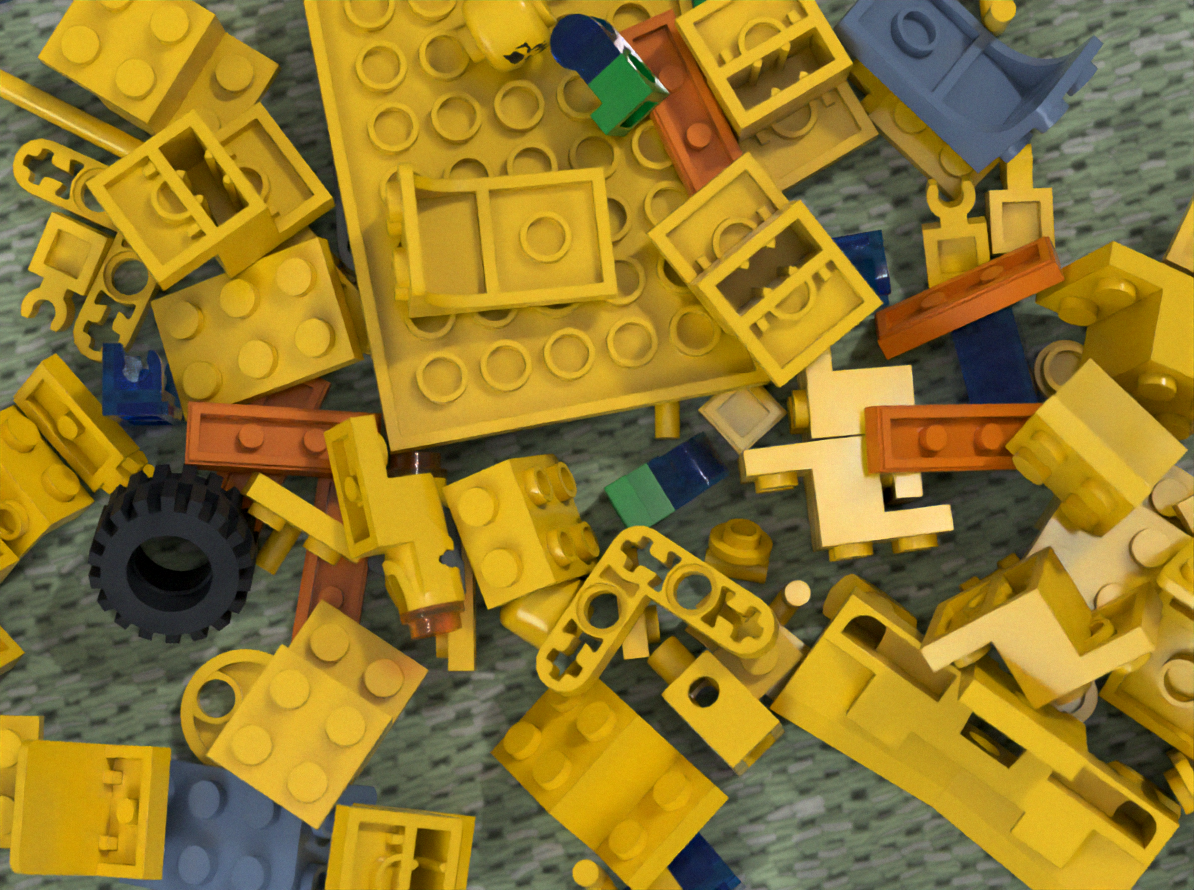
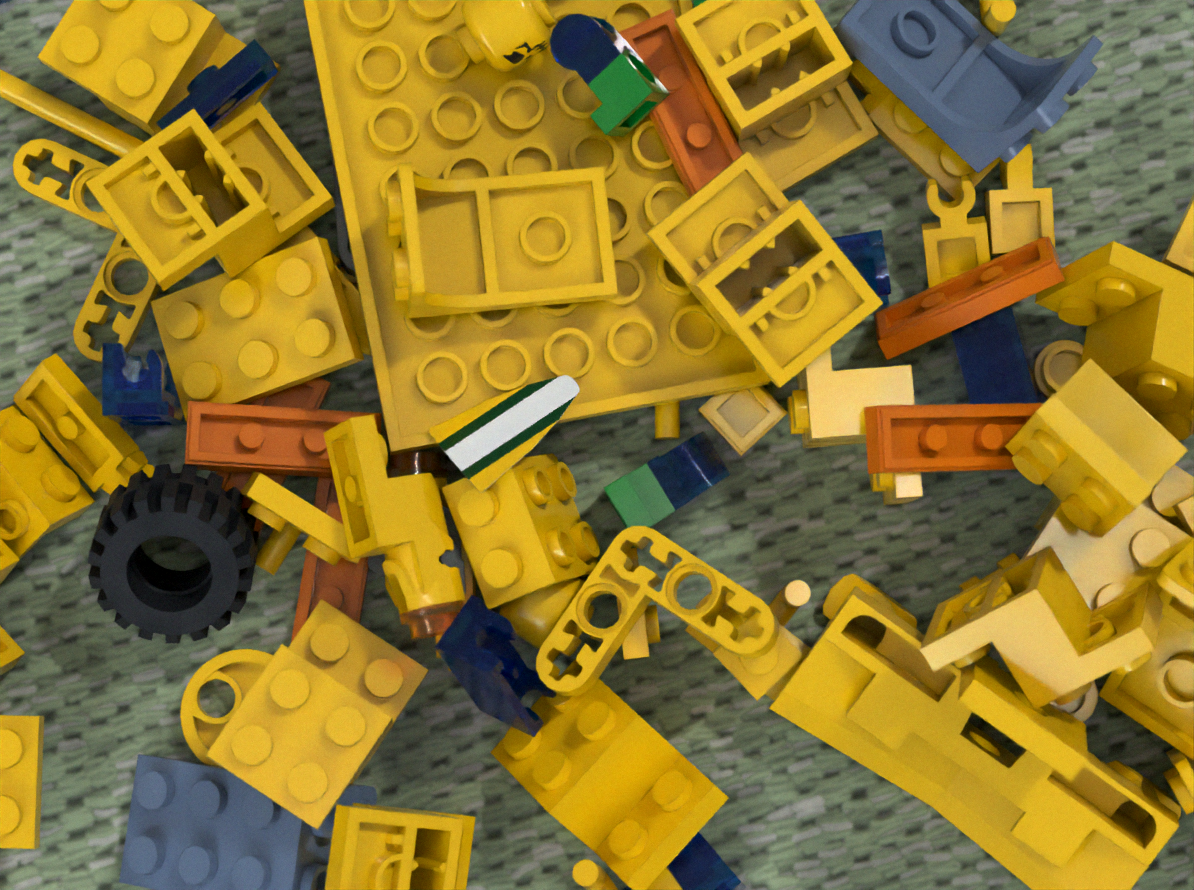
(69, 263): yellow plate -> none
(90, 809): yellow bracket -> none
(220, 91): none -> clear blue plate
(489, 666): none -> clear blue hinge
(503, 428): none -> sticker
(733, 726): yellow torso -> none
(739, 550): yellow plate -> none
(843, 498): yellow bracket -> none

